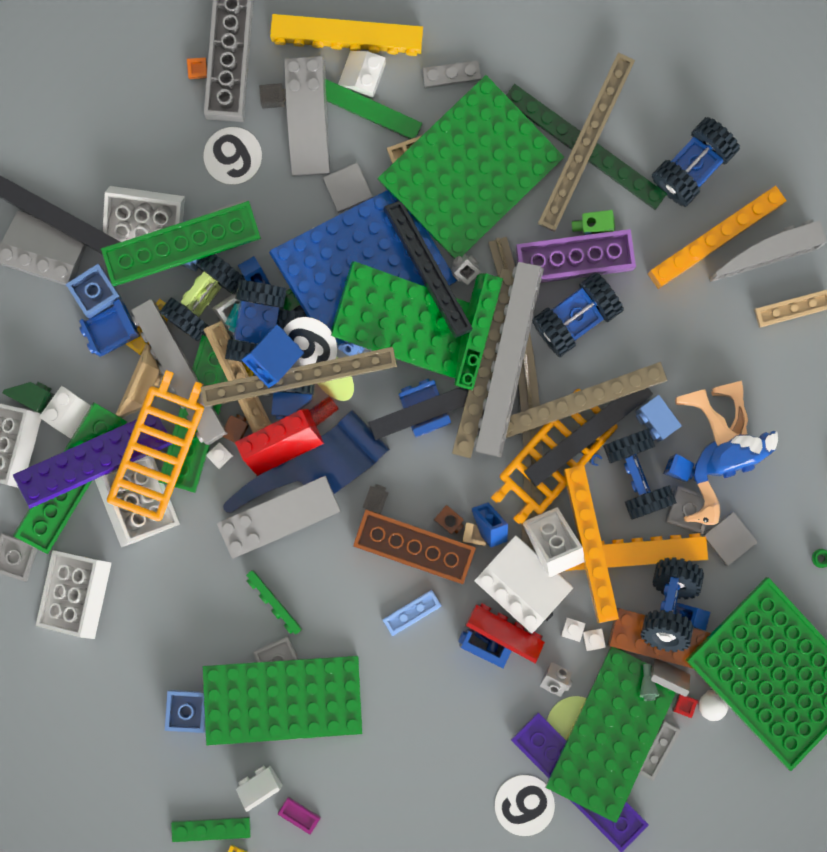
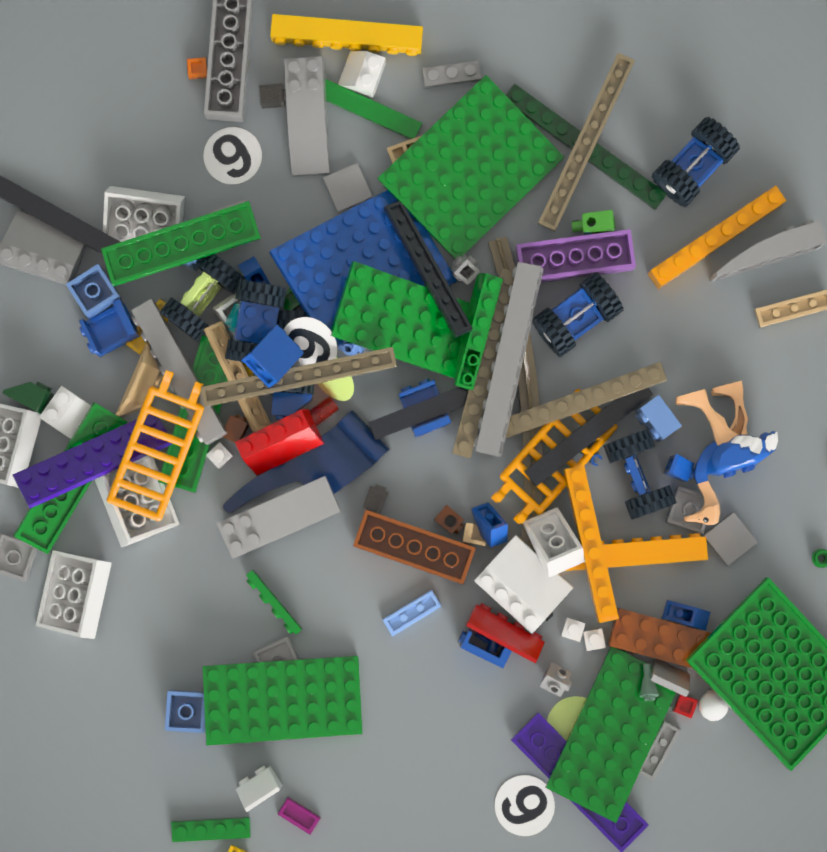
(674, 580): black plate -> none

